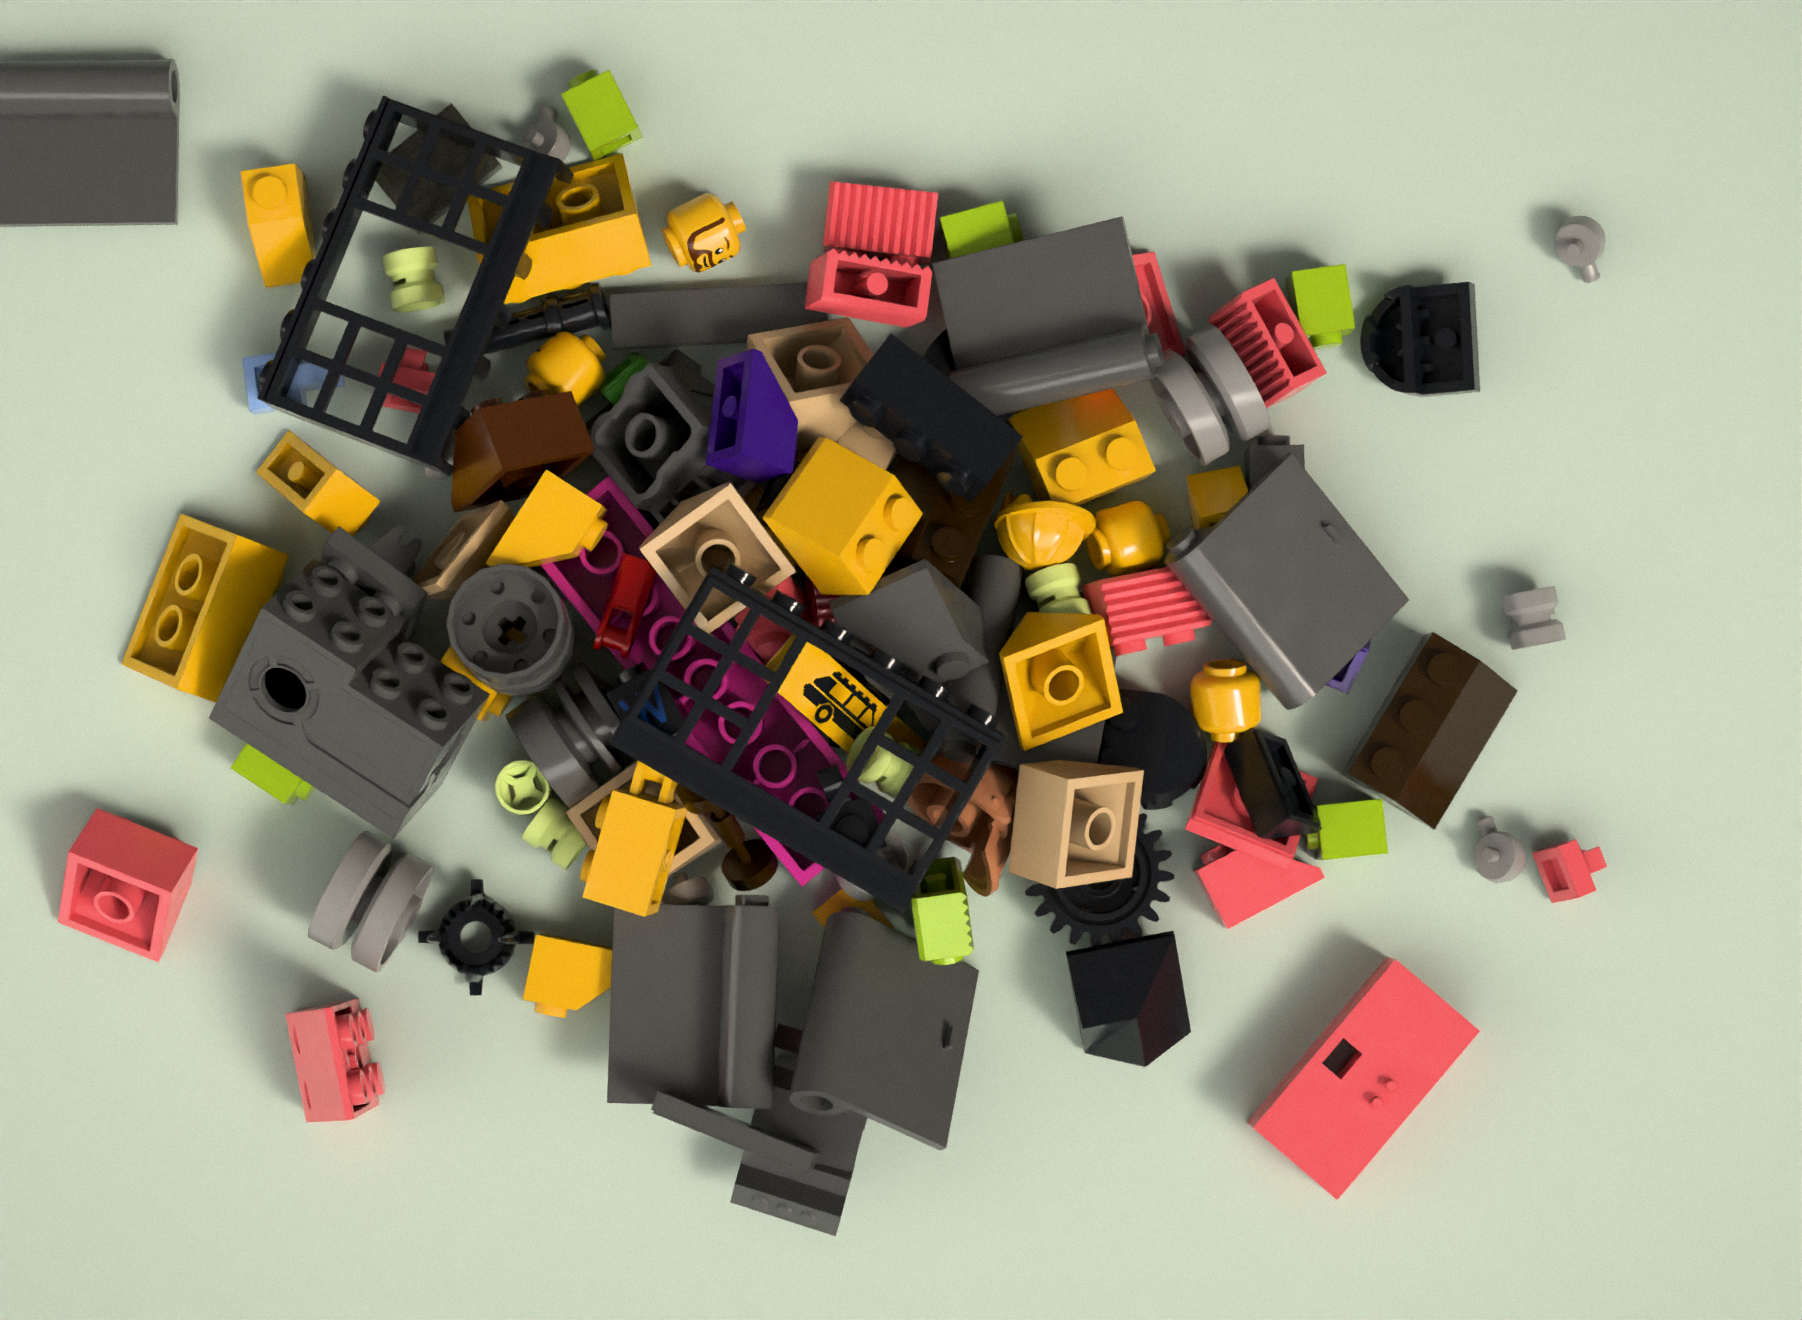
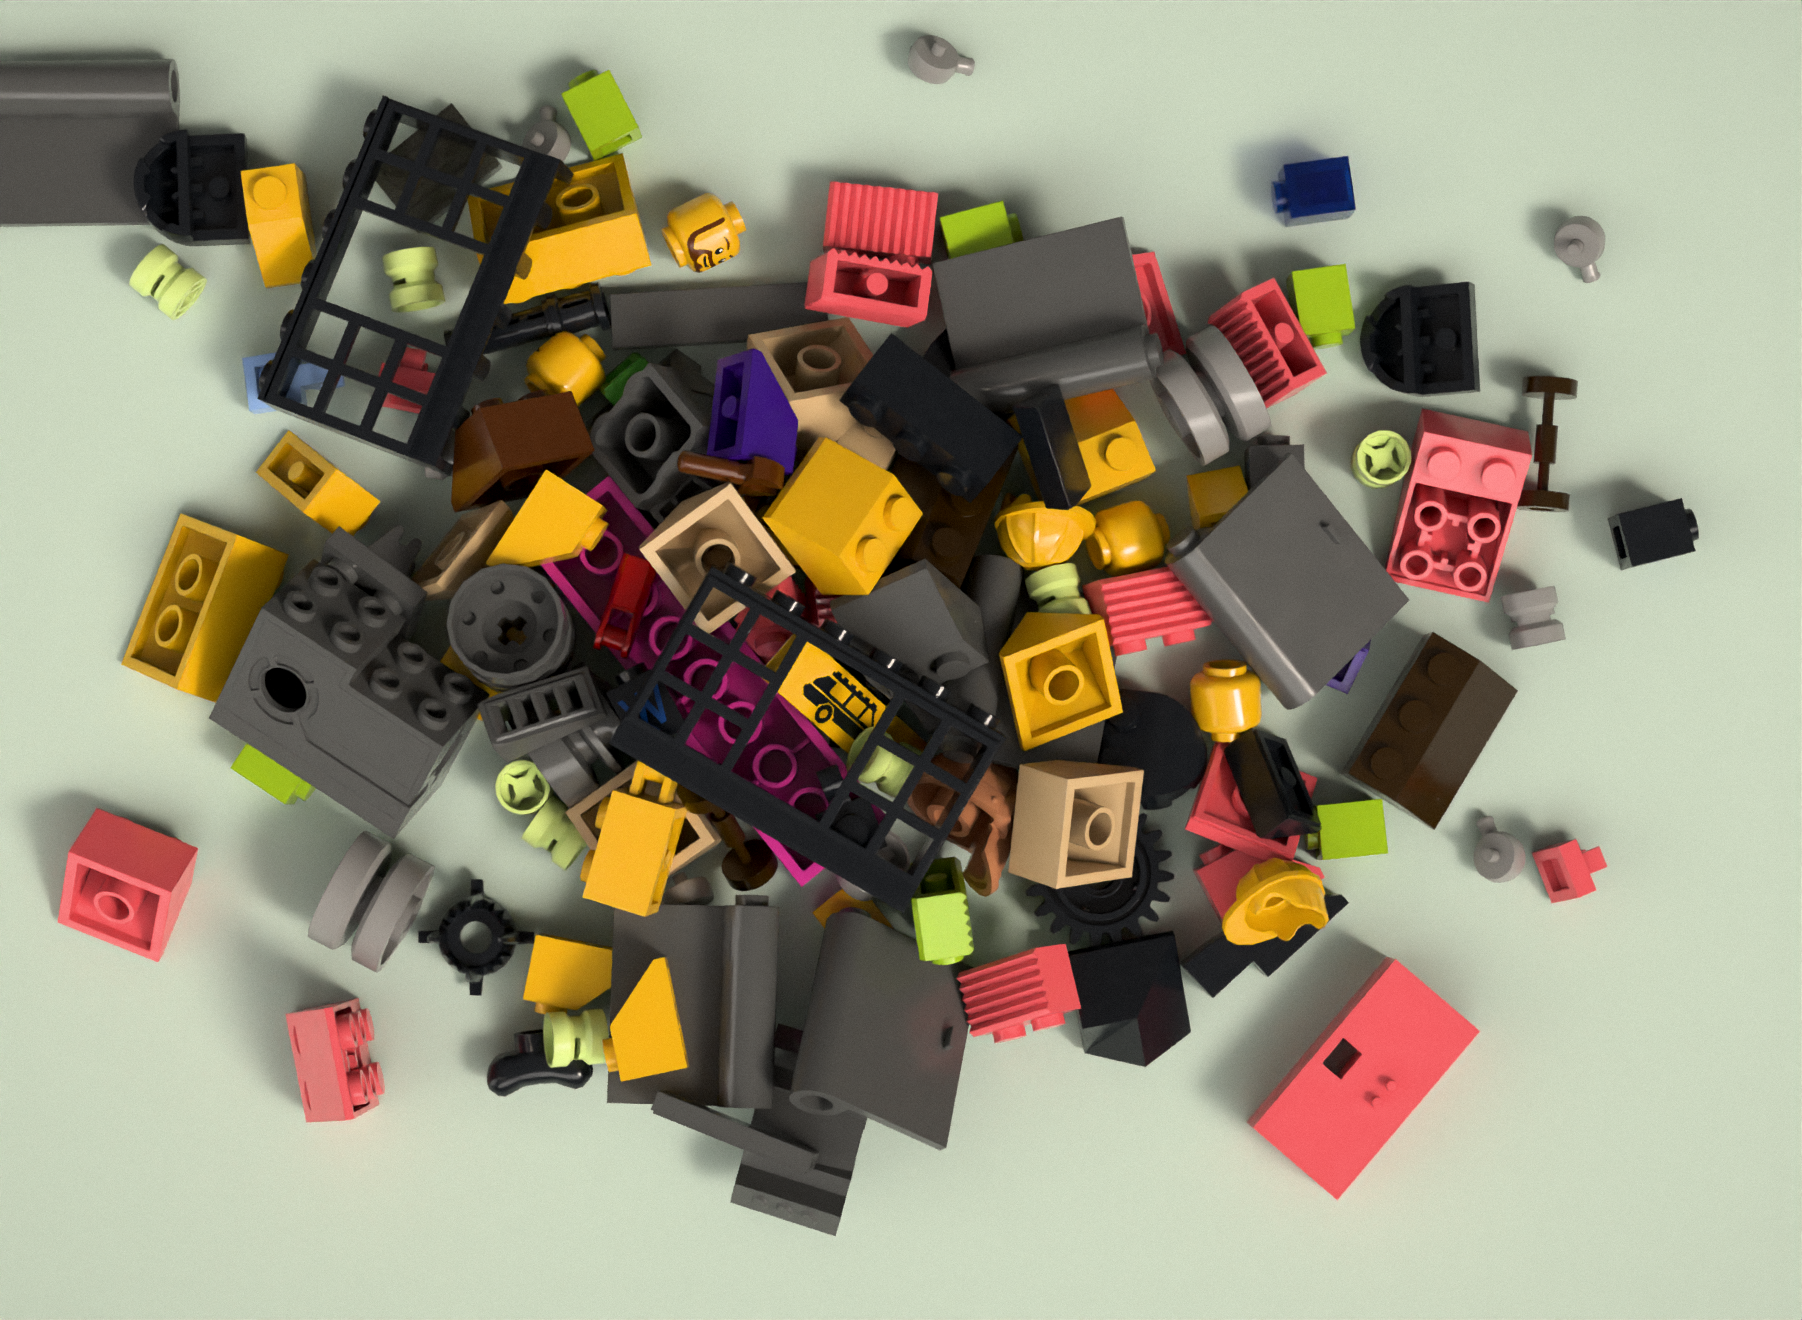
(167, 281): none -> yellowish green wheel
(195, 188): none -> black slope
(518, 701): none -> dark grey slope
(529, 1067): none -> black piece
(574, 1037): none -> yellowish green wheel
(647, 1029): none -> yellow slope
(752, 478): none -> reddish brown bar
(937, 60): none -> light grey piece
(1018, 992): none -> coral brick
(1053, 448): none -> black slope
(1221, 961): none -> black slope
(1275, 902): none -> yellow piece
(1314, 191): none -> clear blue brick
(1388, 455): none -> yellowish green wheel
(1457, 504): none -> coral slope
(1549, 389): none -> dark brown wheel
(1653, 533): none -> black brick

